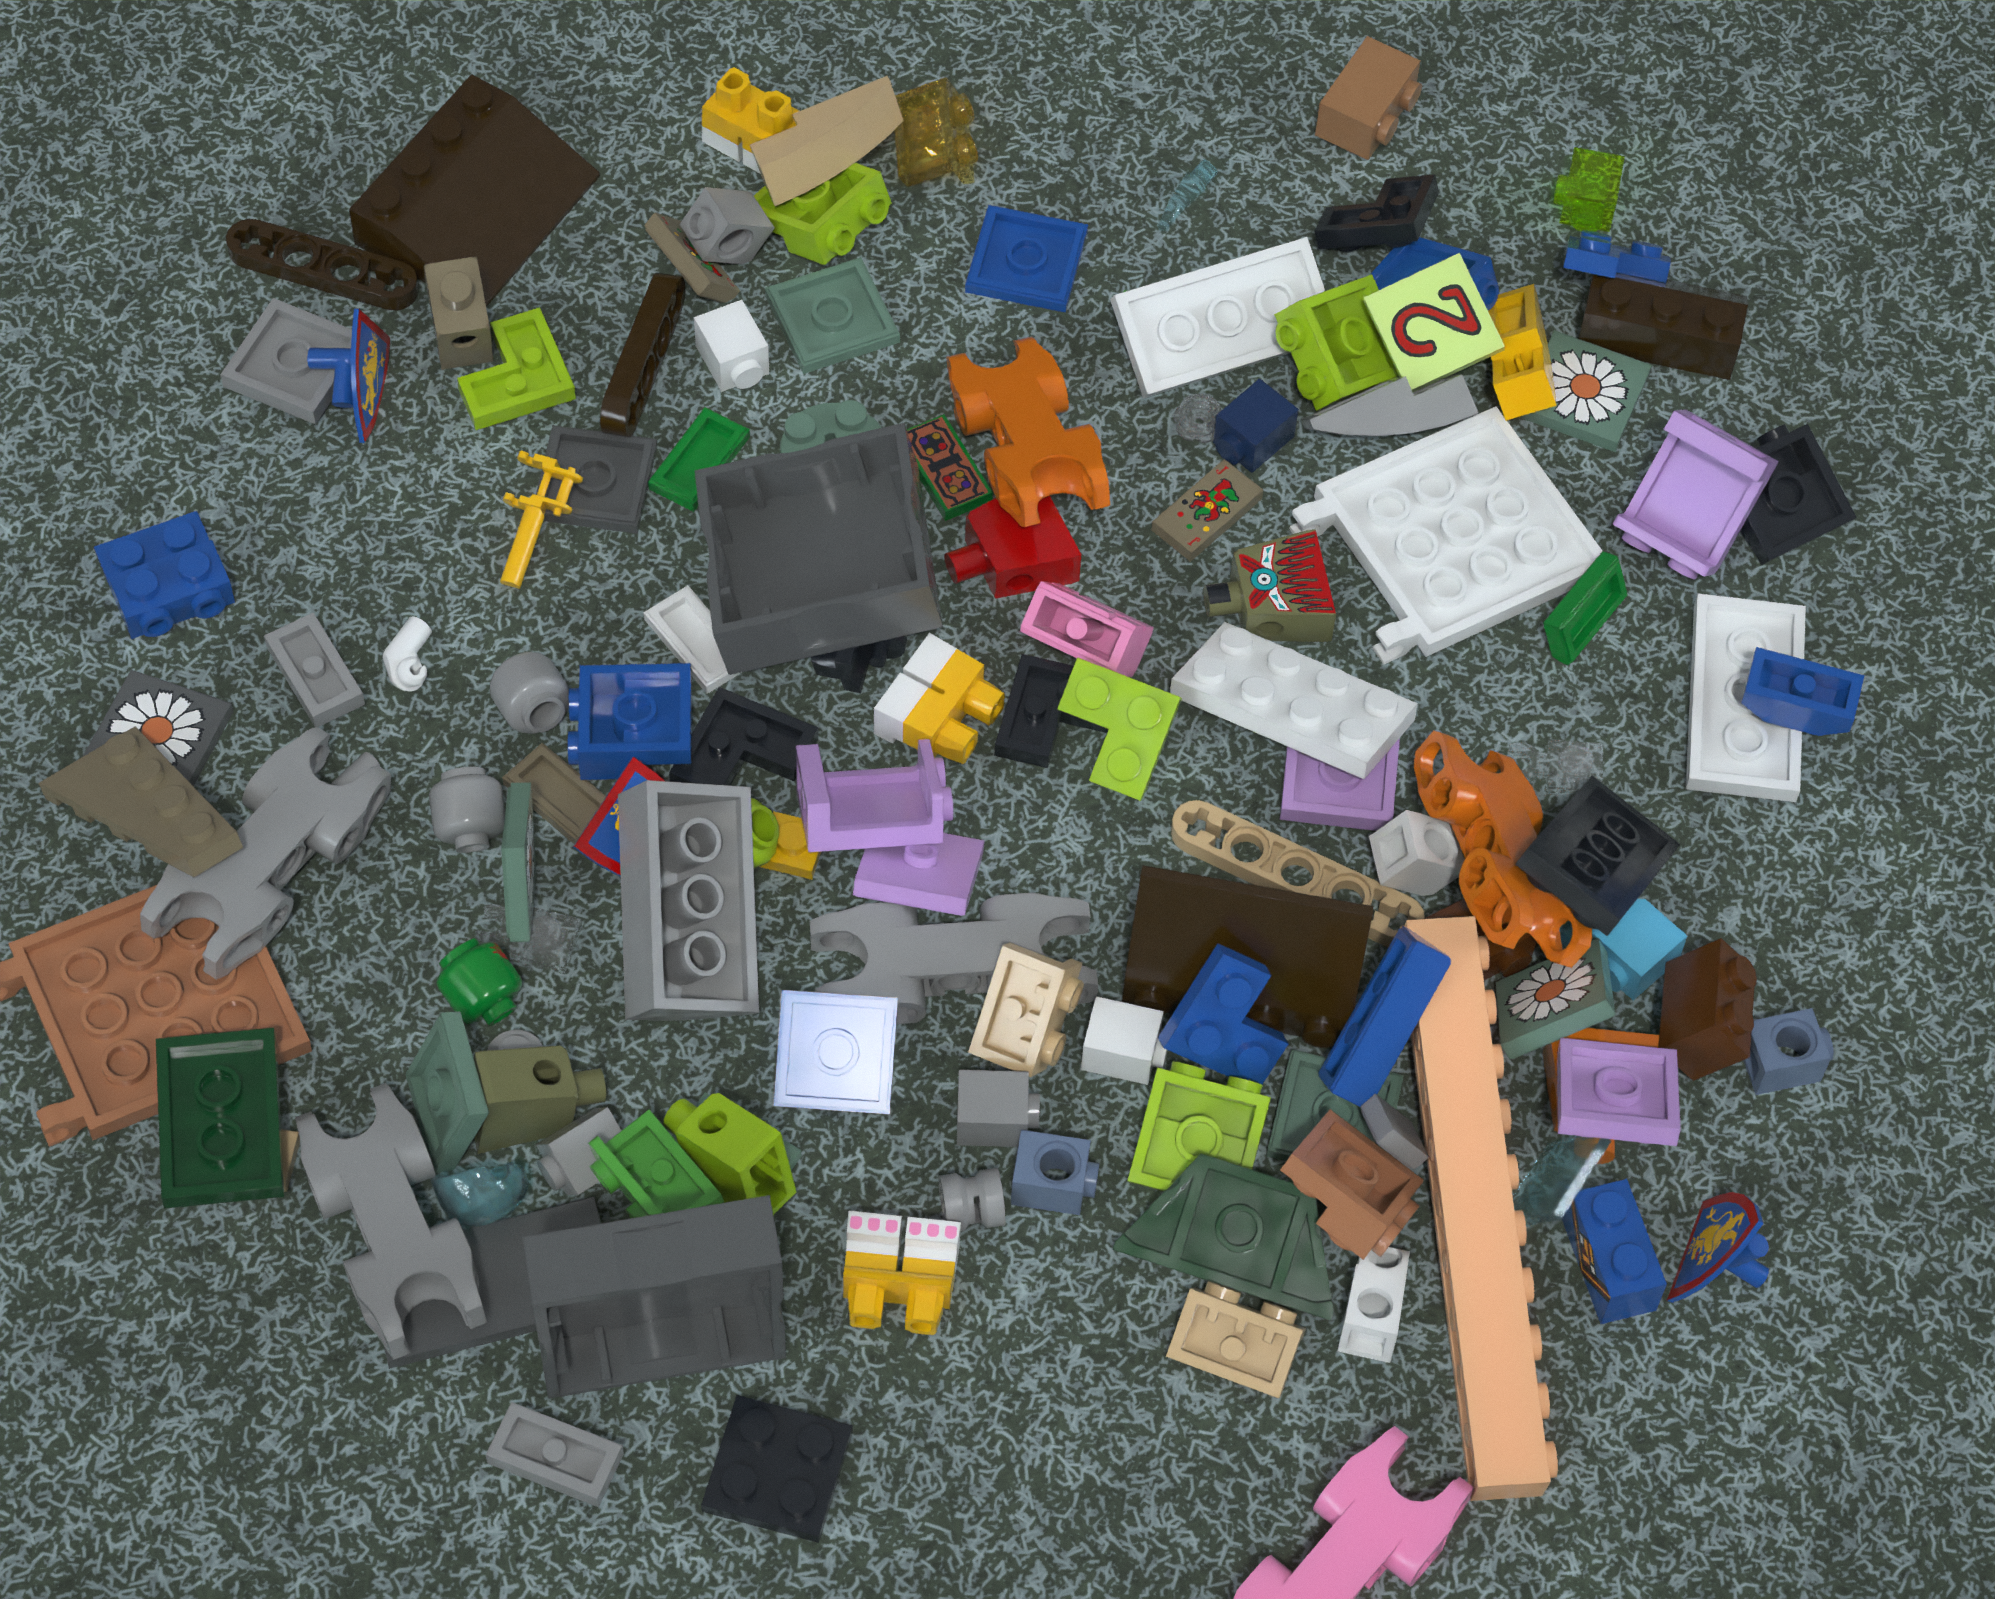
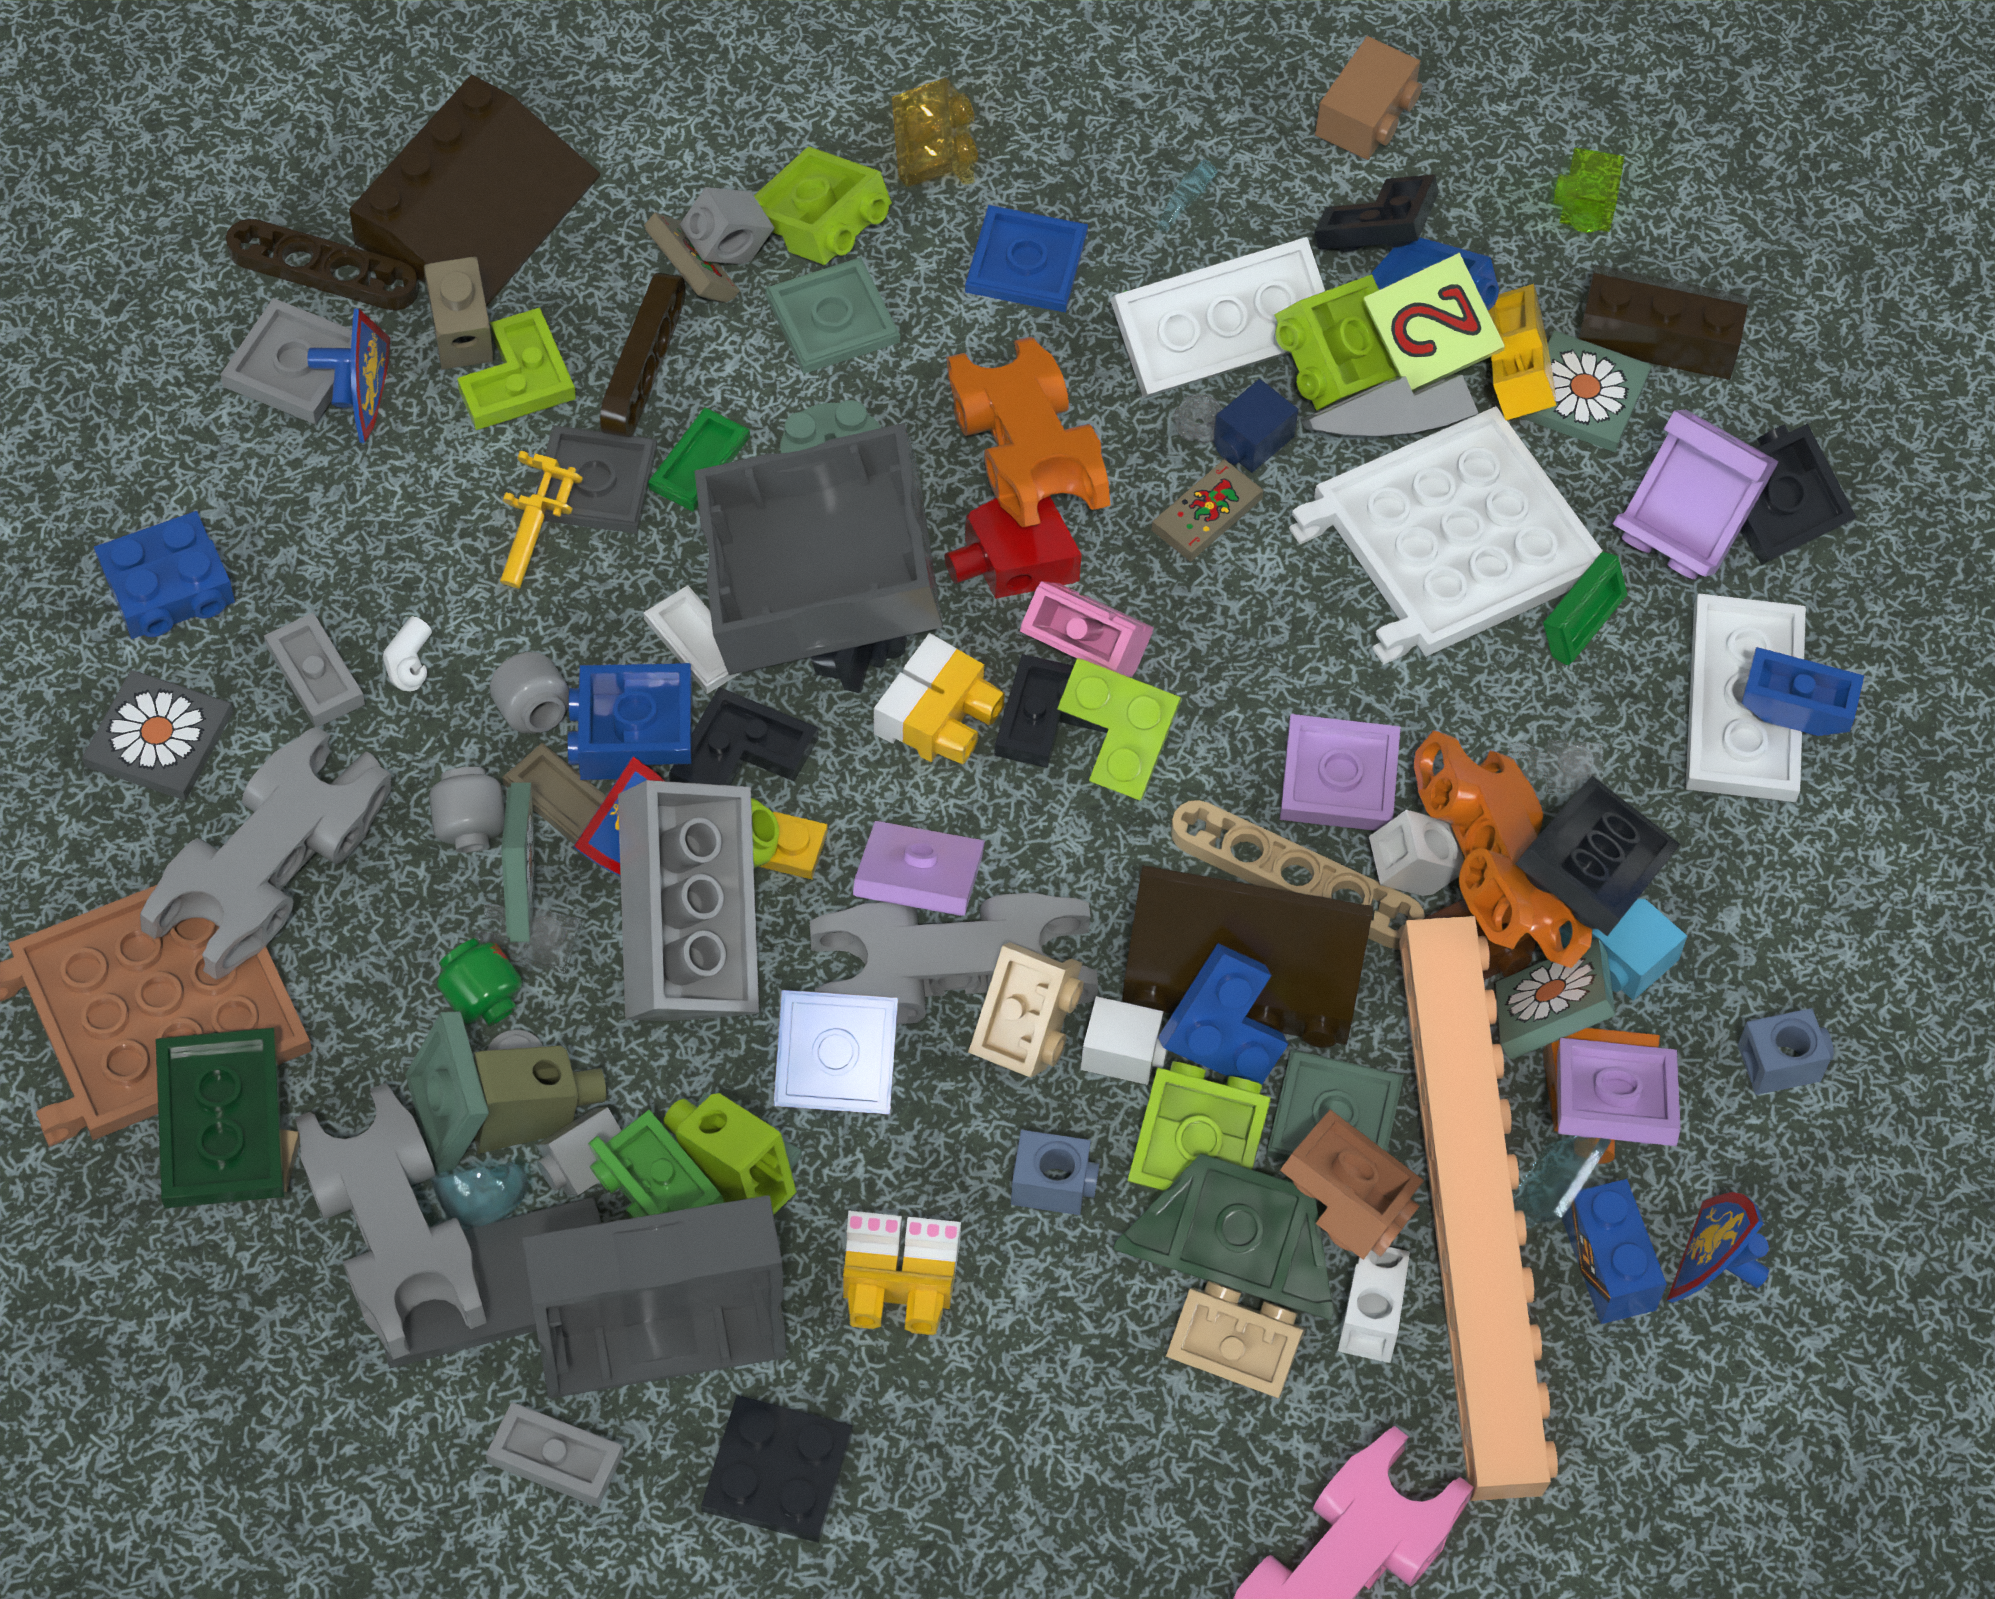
(145, 800): dark tan wing -> none
(732, 346): white brick -> none
(743, 115): yellow hips -> none
(826, 139): tan slope -> none
(872, 804): lavender panel -> none
(947, 468): tile -> none
(958, 1202): light grey wheel -> none
(995, 1107): light grey brick -> none
(1278, 590): torso -> none
(1294, 700): white plate -> none
(1384, 1017): blue slope -> none
(1394, 1132): light grey tile -> none
(1597, 256): blue plate -> none
(1708, 1008): reddish brown brick -> none

